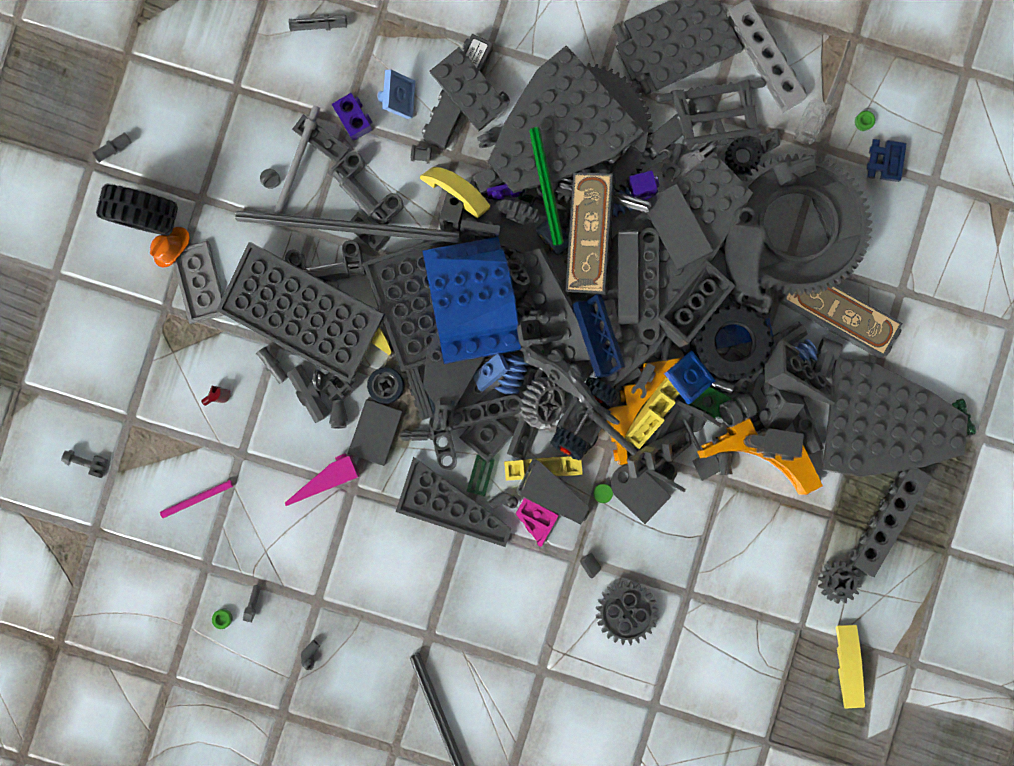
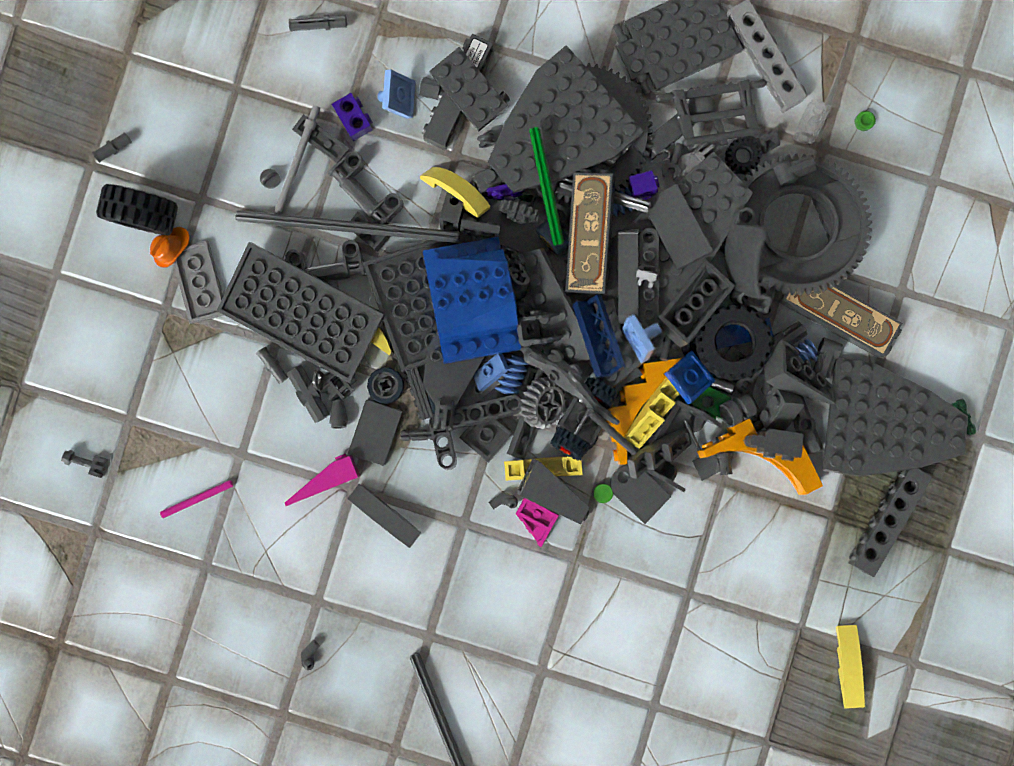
(217, 395): dark red piece -> none
(222, 619): bright green tile -> none
(250, 611): dark grey bar -> none
(384, 515): none -> dark grey slope
(421, 154): dark grey bush -> none
(429, 88): none -> dark grey slope
(442, 504): dark grey wing -> none
(476, 490): clear green tile -> none
(590, 565): dark grey slope -> none
(640, 338): none -> light blue tile
(640, 603): dark grey gear -> none
(646, 376): dark grey plate -> none
(647, 272): none -> tile
(832, 586): dark grey gear -> none
(892, 163): dark blue plate -> none

